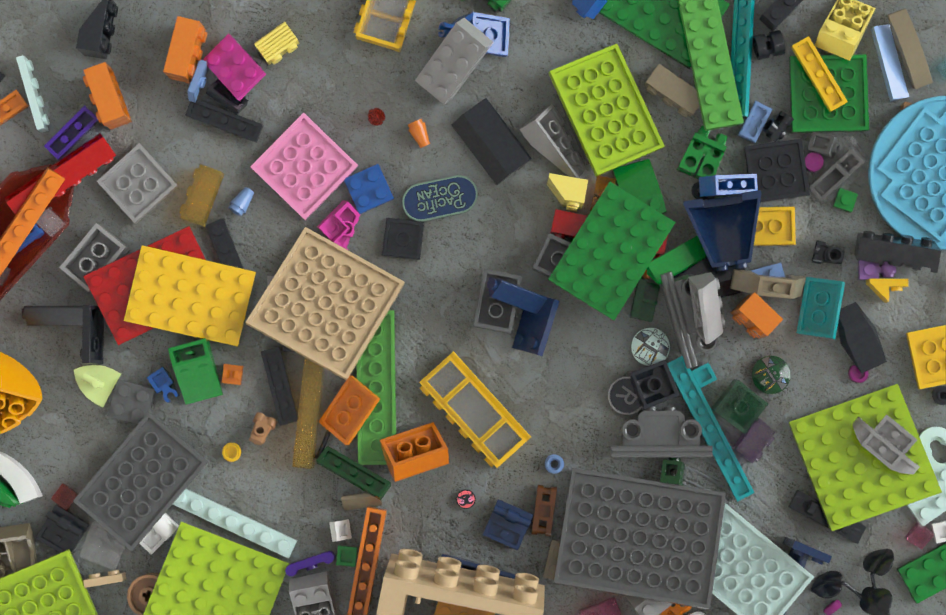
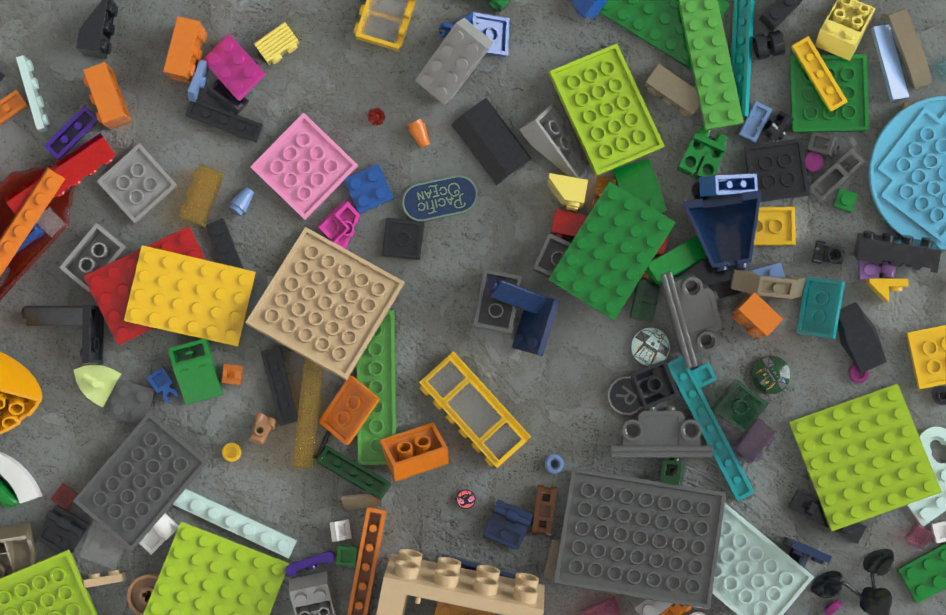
(706, 306): light grey slope -> none
(888, 443): light grey plate -> none

